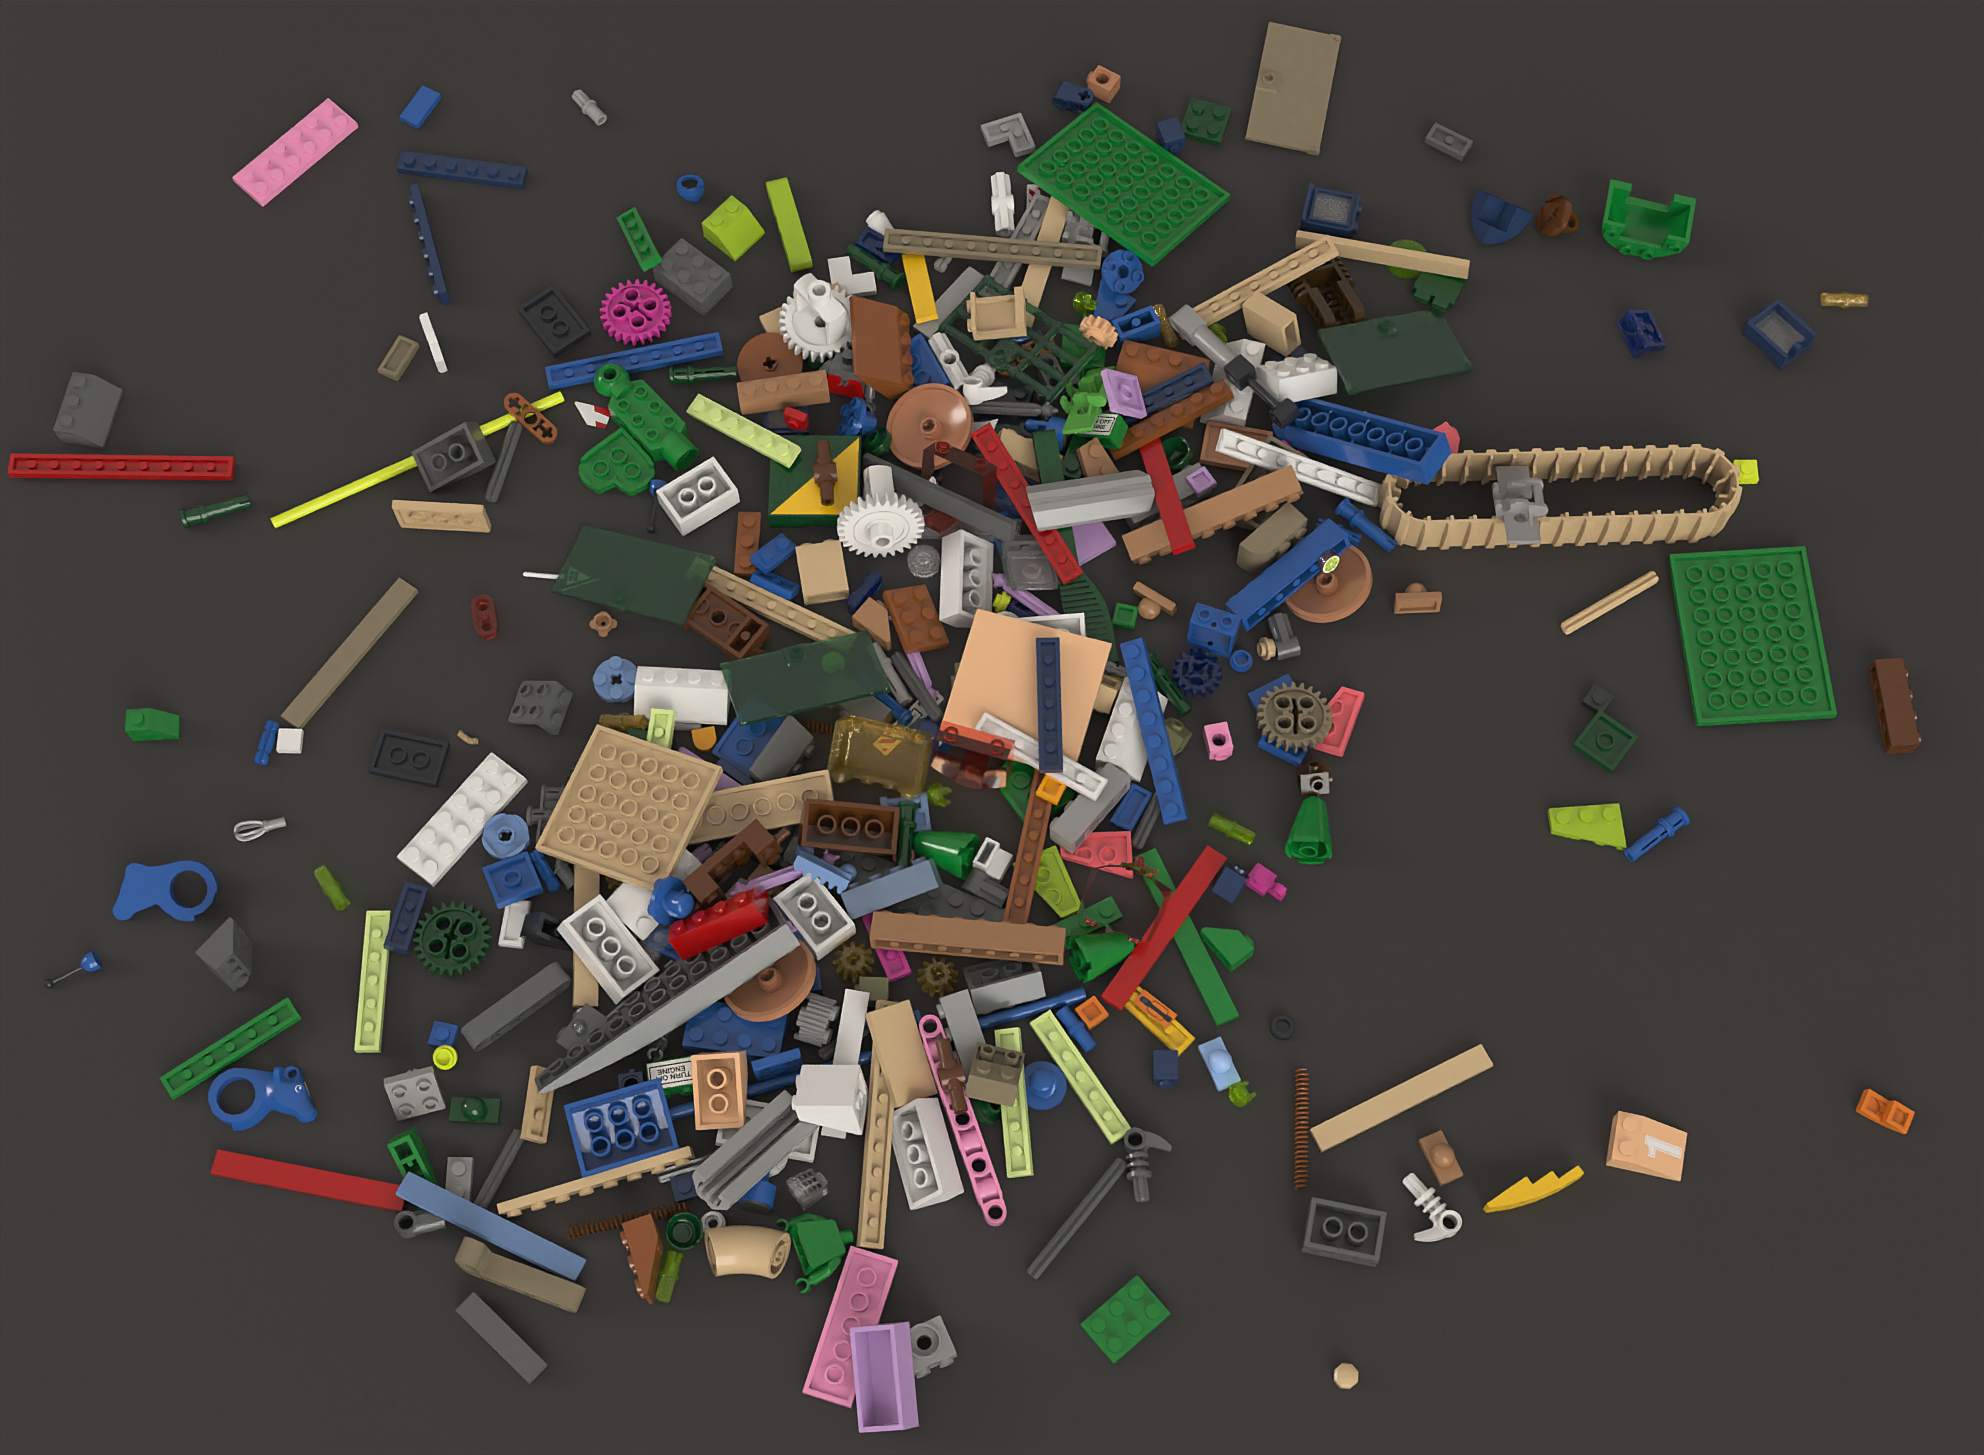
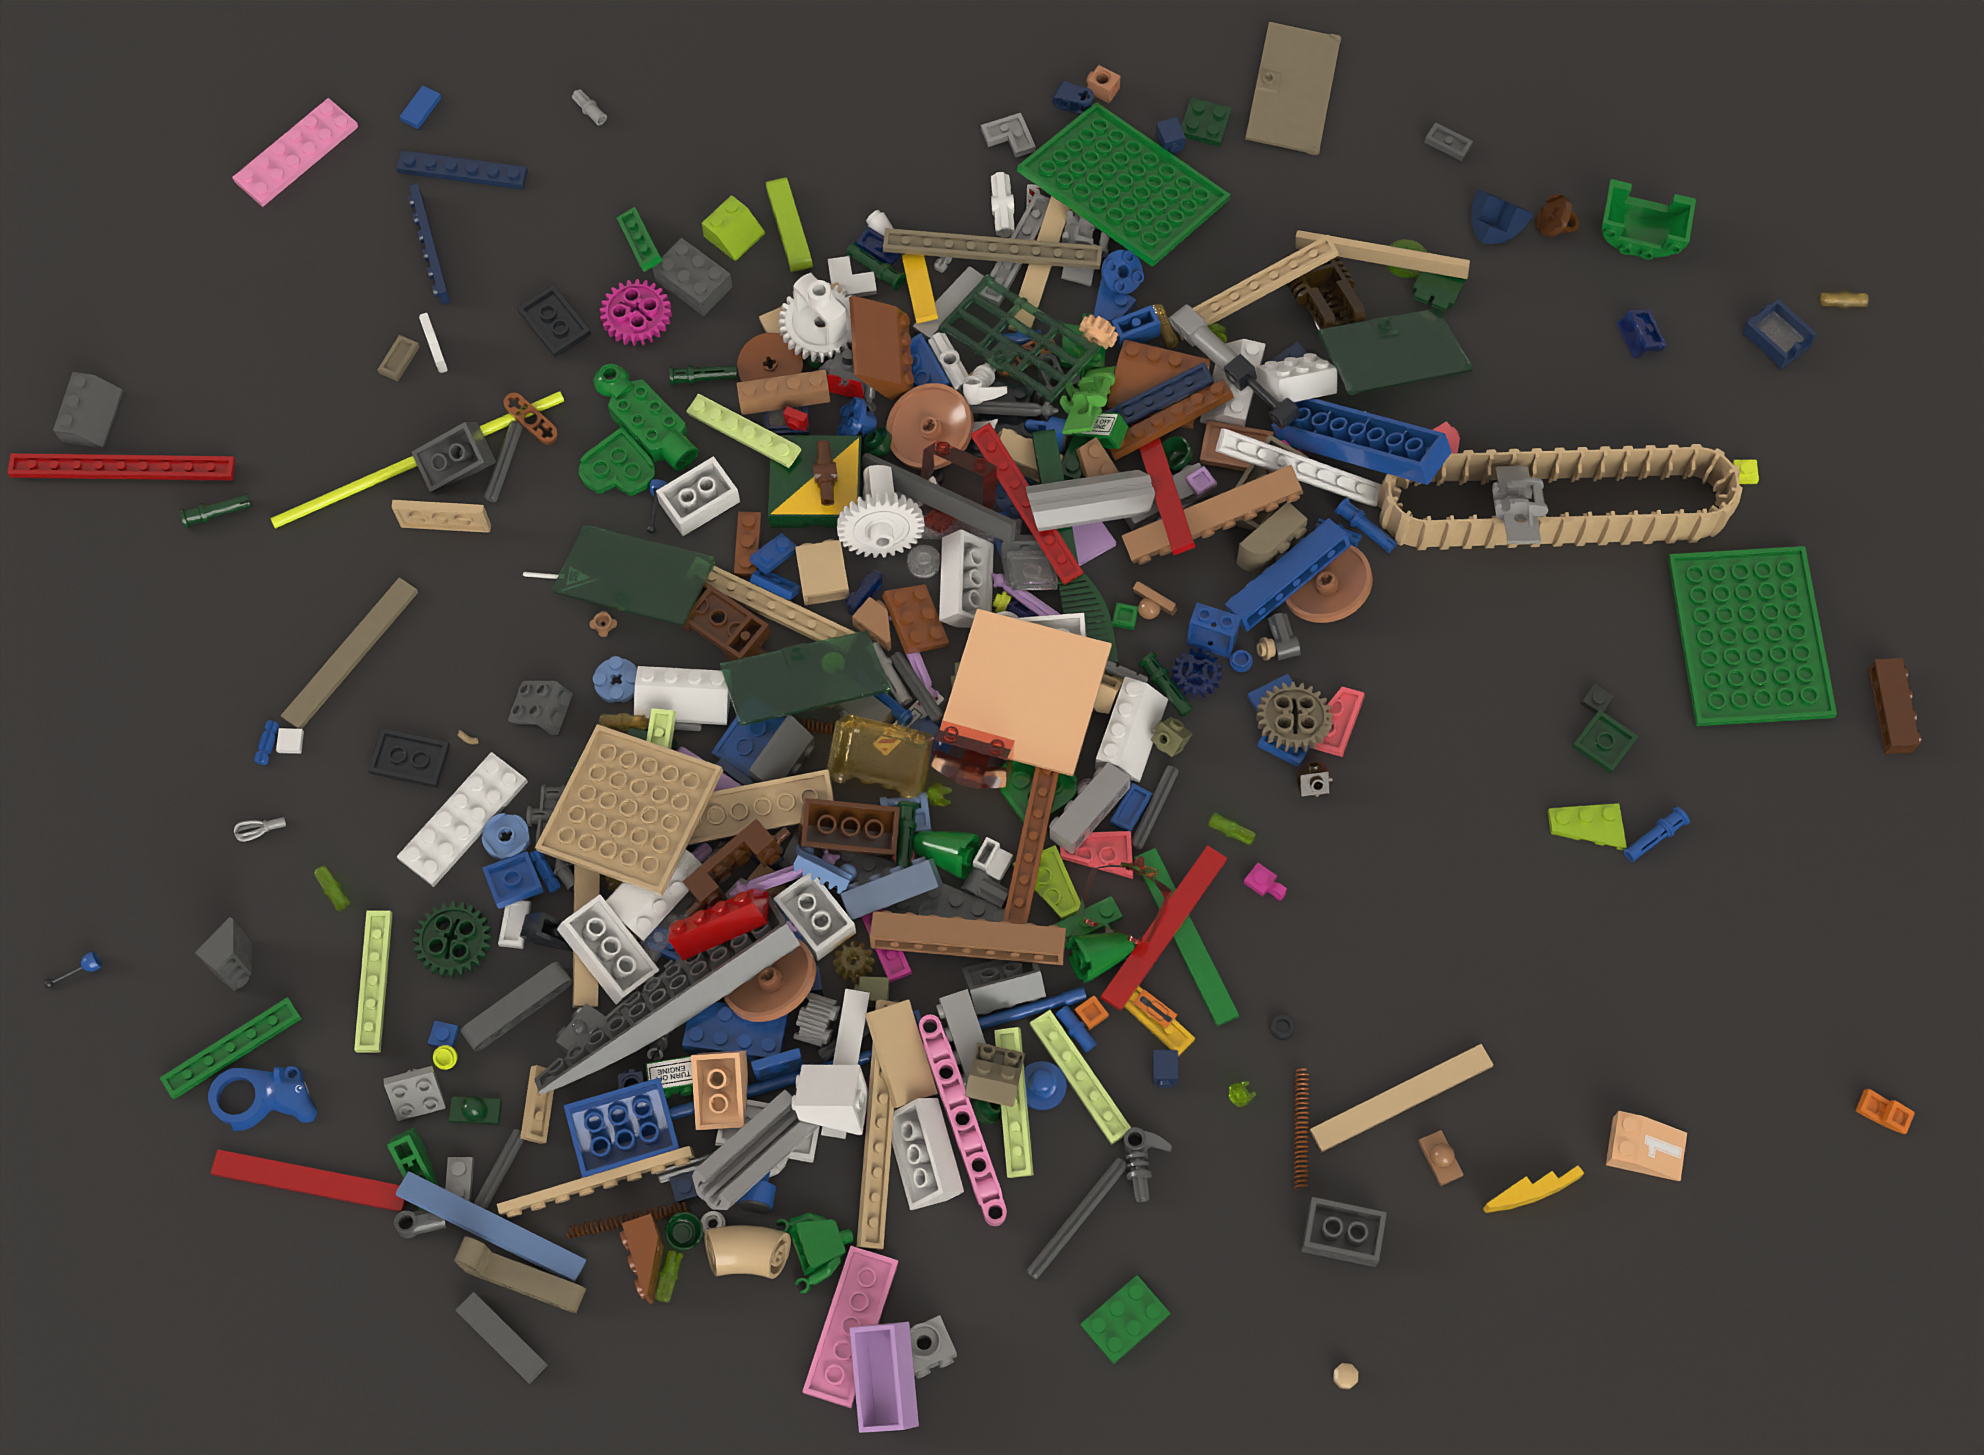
(151, 724): green slope -> none
(154, 885): blue animal -> none
(405, 918): dark blue plate -> none
(484, 618): clear red plate -> none
(593, 415): white sticker -> none
(636, 359): blue plate -> none
(669, 901): blue plate -> none
(693, 194): blue piece -> none
(704, 739): light orange tile -> none
(807, 1187): clear slope -> none
(927, 977): clear yellow gear -> none
(951, 1076): reddish brown pin -> none
(997, 316): tan panel -> none
(1027, 750): white tile -> none
(1049, 705): dark blue plate -> none
(1050, 789): light orange tile -> none
(1083, 302): clear neon green plate -> none
(1123, 393): lavender tile -> none
(1154, 731): blue plate -> none
(1218, 732): bright pink brick -> none
(1219, 1063): light blue tile -> none
(1228, 946): green slope -> none
(1231, 882): dark blue brick -> none
(1271, 323): tan brick -> none
(1310, 833): green cone -> none
(1328, 562): tile -> none
(1330, 212): dark blue window -> none
(1417, 600): medium nougat tile -> none
(1434, 1207): white piece -> none
(1609, 602): tan axle -> none

